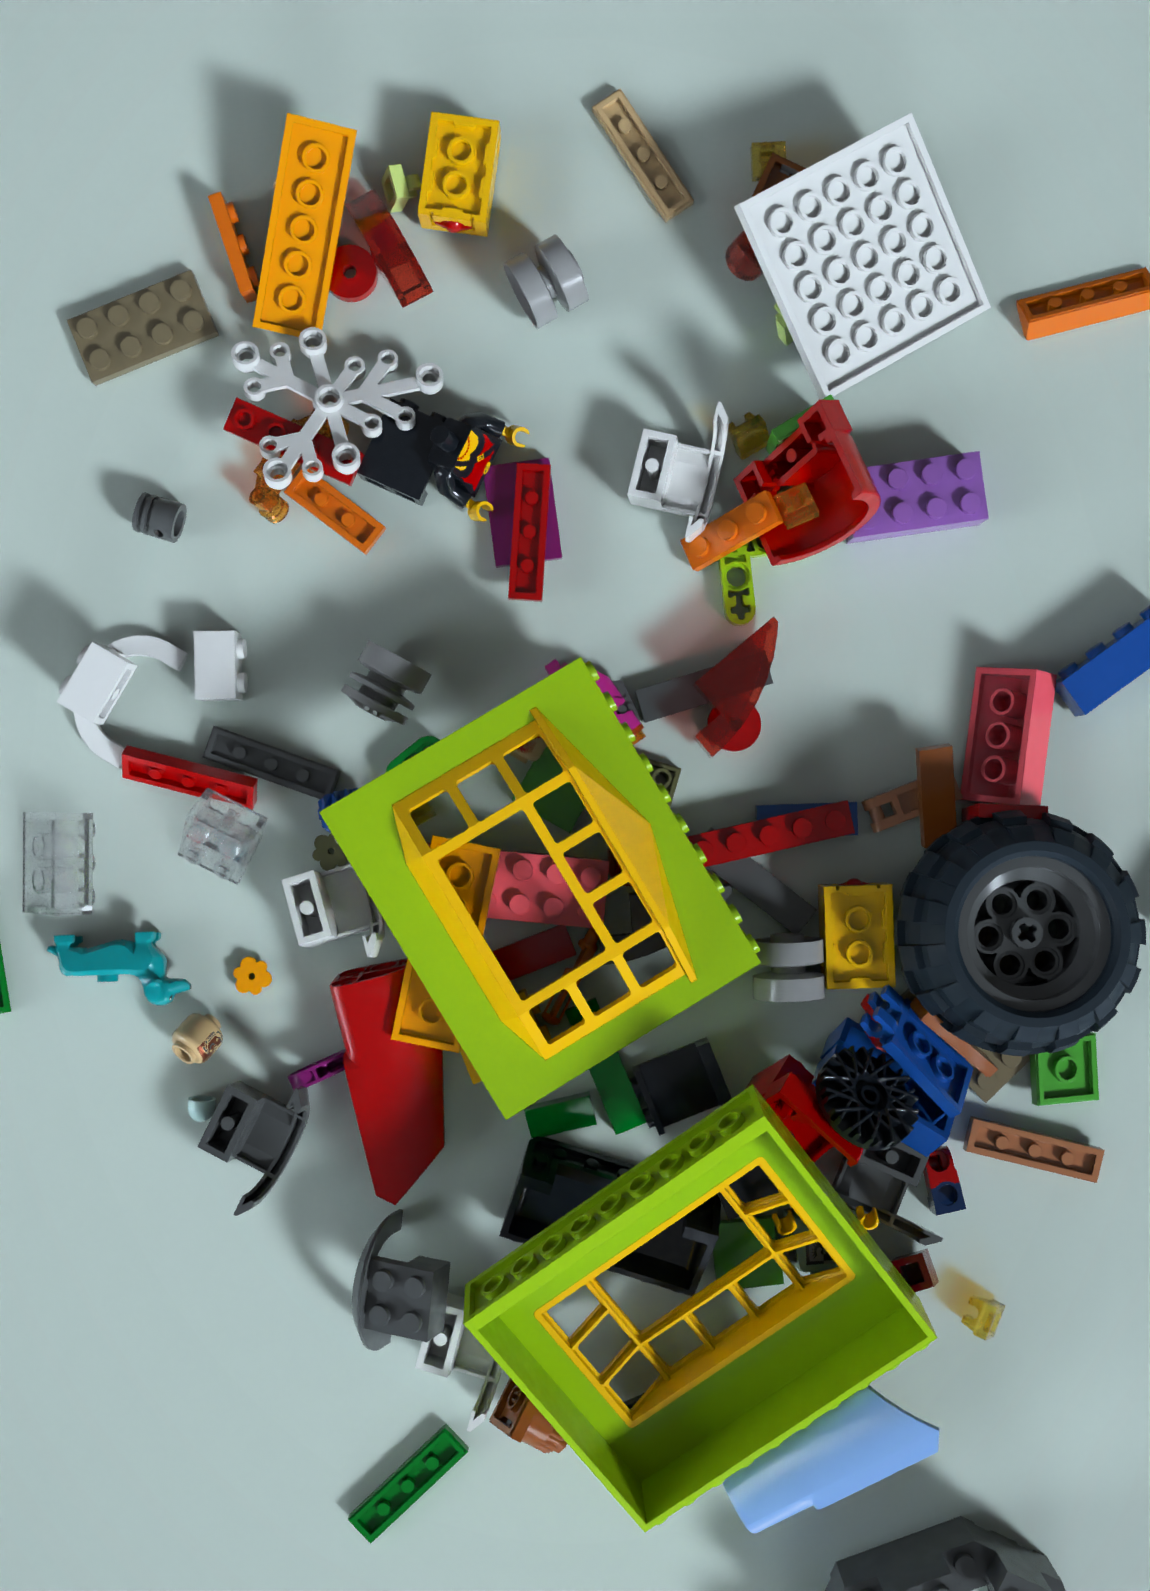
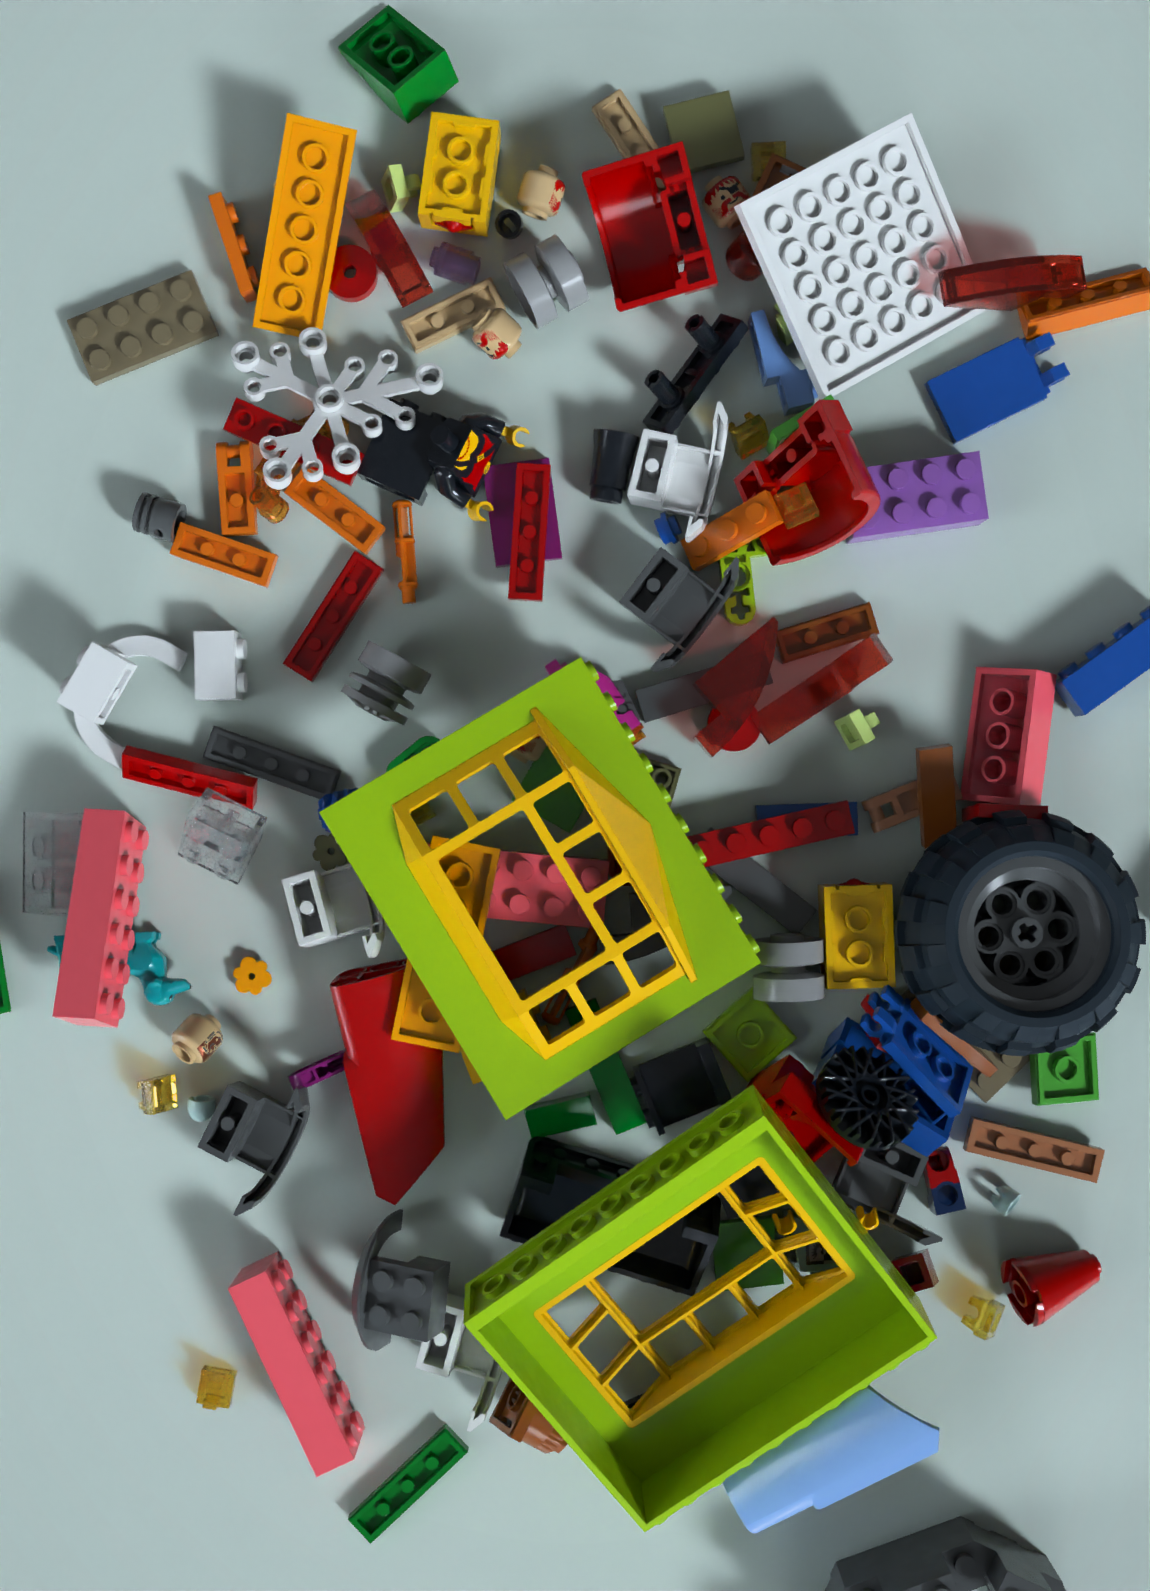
(101, 919): none -> coral brick
(158, 1094): none -> clear yellow tile
(216, 1387): none -> clear yellow tile
(224, 554): none -> orange plate
(235, 486): none -> orange plate
(298, 1363): none -> coral brick
(333, 616): none -> red tile
(400, 63): none -> green slope
(405, 550): none -> orange piece
(451, 315): none -> tan tile
(455, 263): none -> clear purple brick
(497, 333): none -> tan head
(503, 229): none -> black hinge
(541, 193): none -> tan head
(611, 464): none -> black plant
(650, 231): none -> red piece
(668, 528): none -> blue plate
(677, 603): none -> dark grey piece
(685, 389): none -> black plate
(707, 130): none -> olive tile
(721, 198): none -> tan head
(749, 1035): none -> lime tile
(793, 385): none -> medium blue slope
(822, 688): none -> clear red slope
(826, 633): none -> dark orange tile
(857, 728): none -> yellowish green tile
(993, 386): none -> blue tile
(1007, 1199): none -> light aqua hinge
(1012, 282): none -> clear red slope
(1048, 1282): none -> red cone

